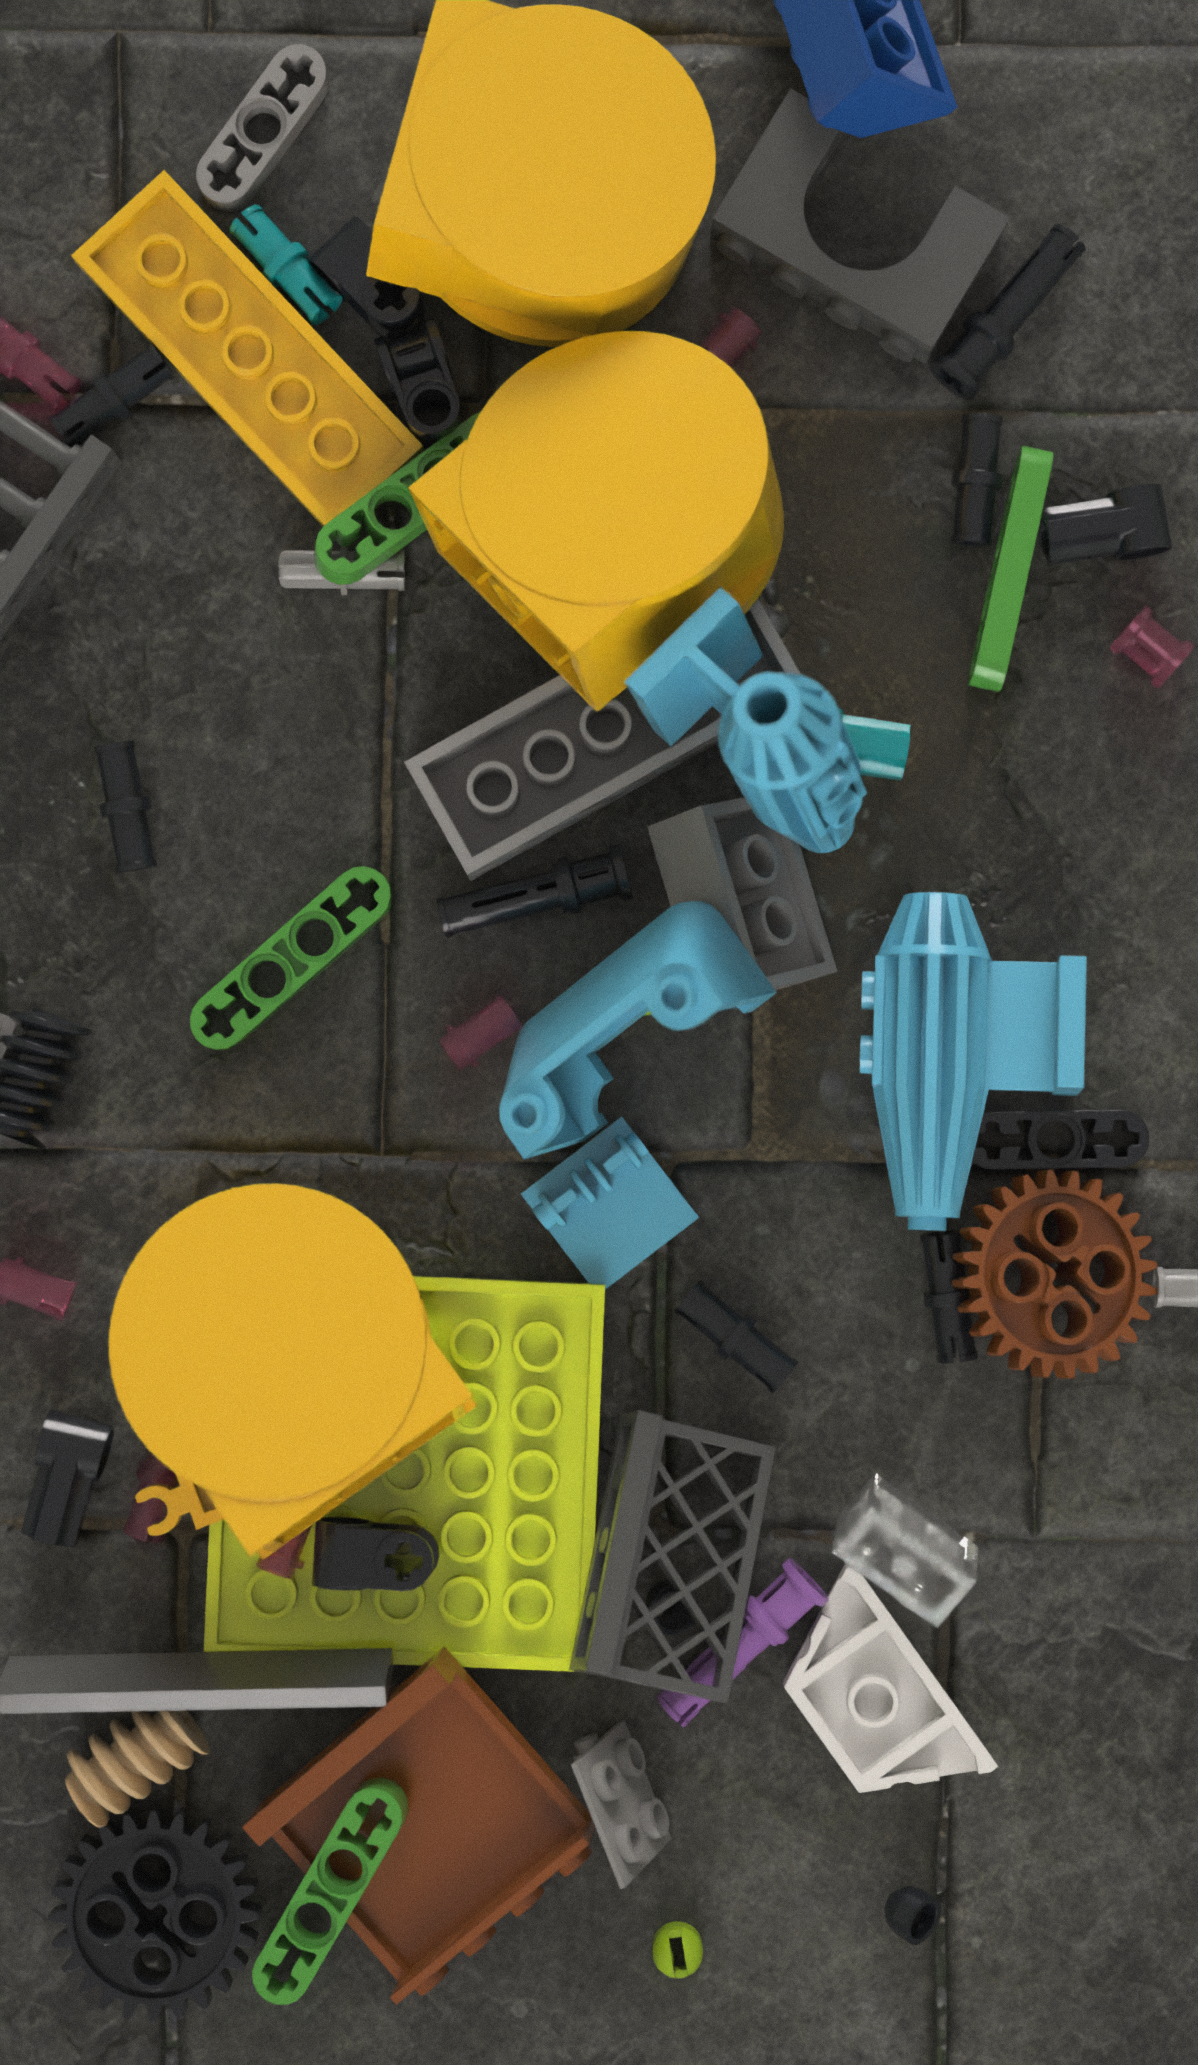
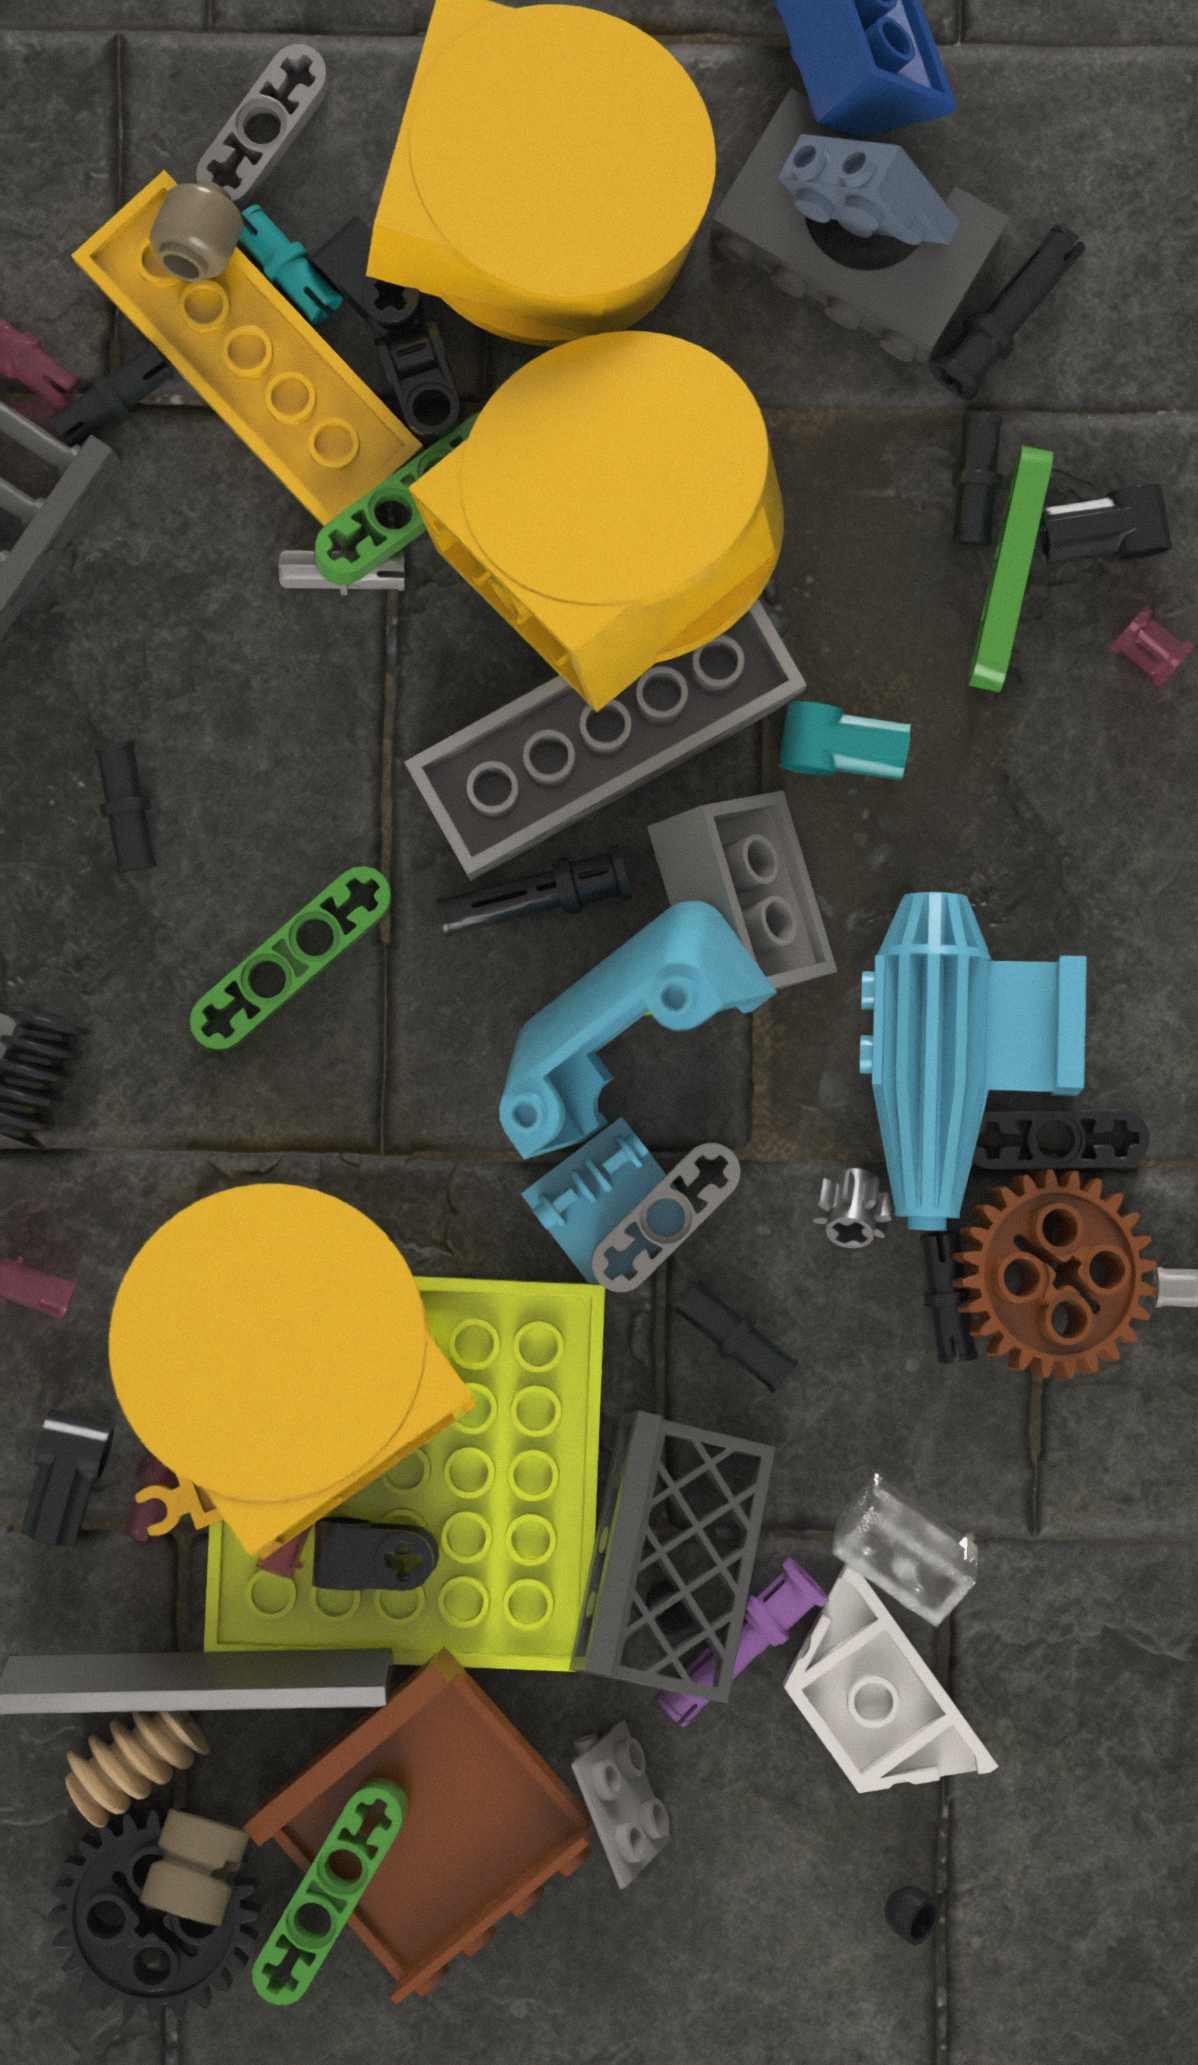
(194, 1867): none -> dark tan wheel
(196, 231): none -> dark tan head
(479, 1033): clear pink pin -> none
(663, 1954): lime hinge -> none
(710, 1193): none -> light grey beam
(732, 336): clear pink pin -> none
(774, 729): medium azure piece -> none
(853, 1208): none -> flat silver gear
(866, 189): none -> sand blue plate

